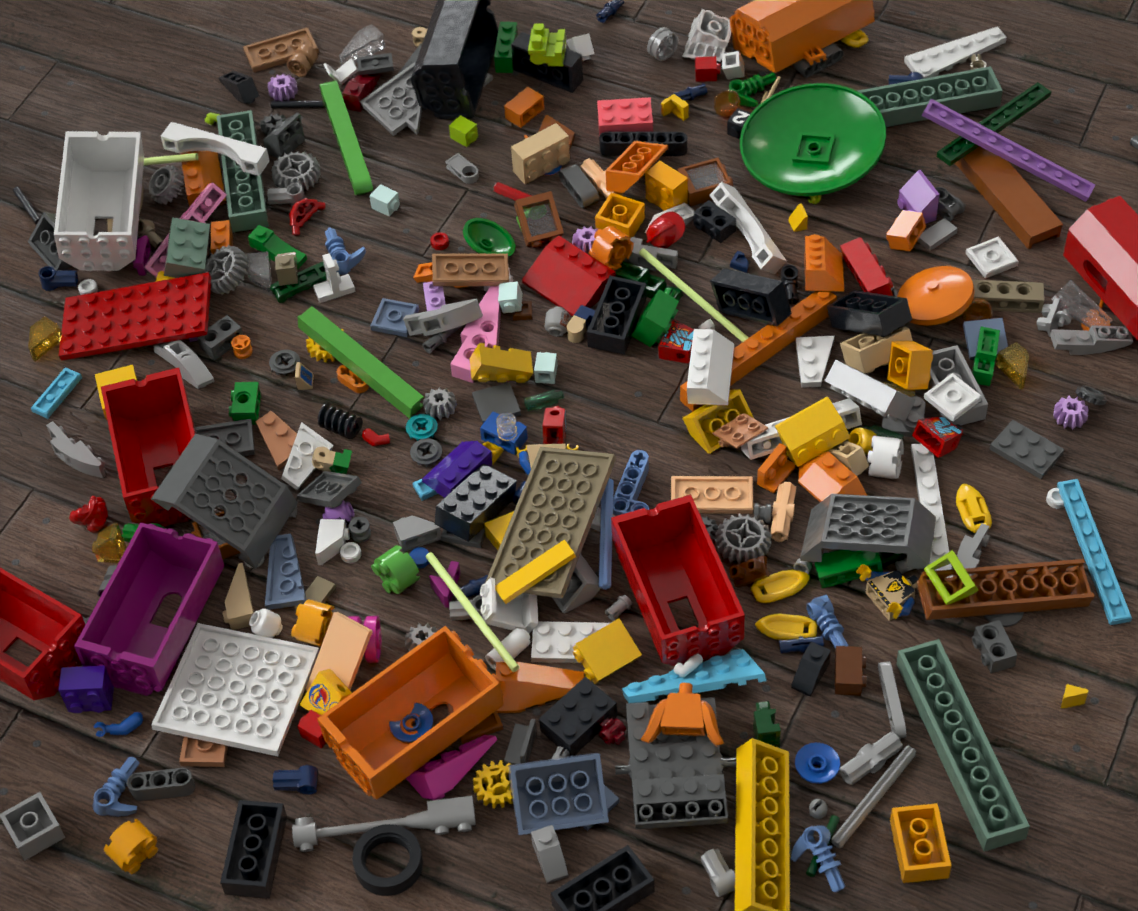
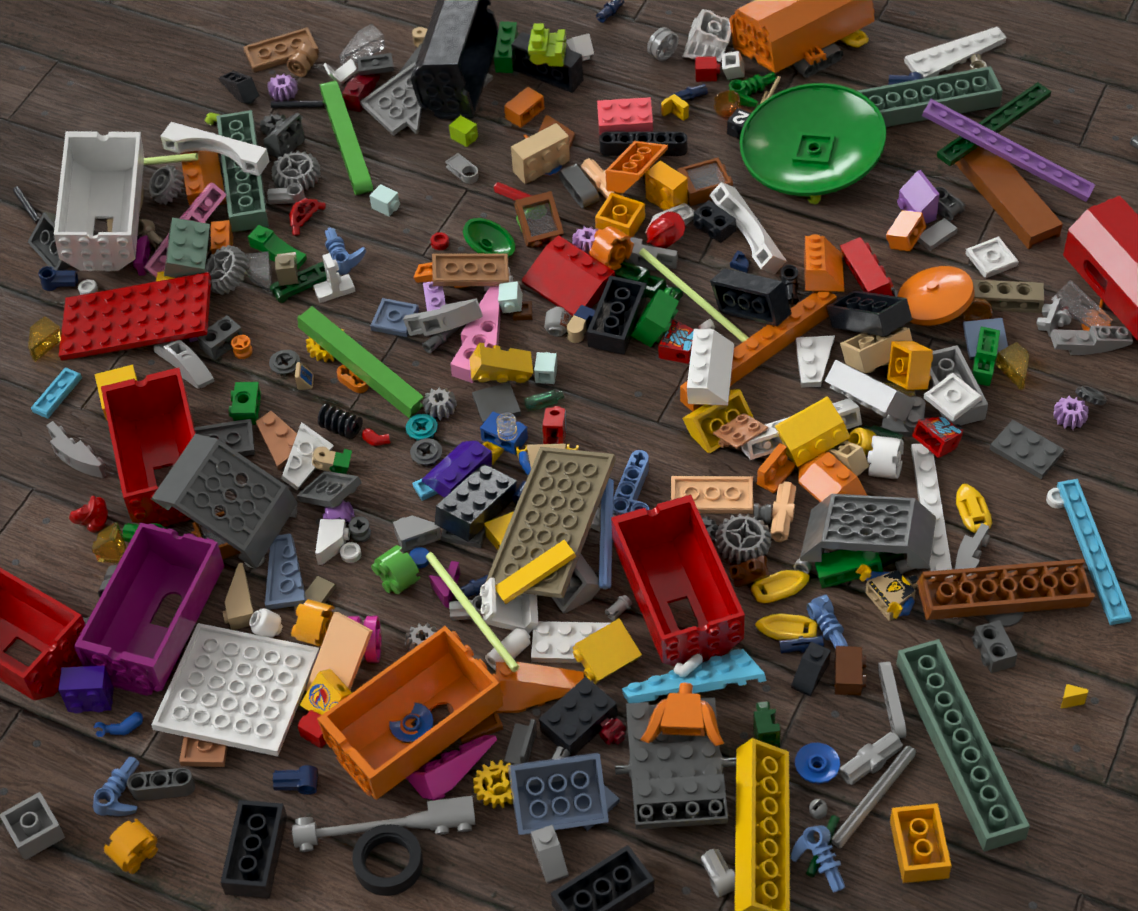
(798, 219): yellow slope -> none
(951, 558): lime tile -> none

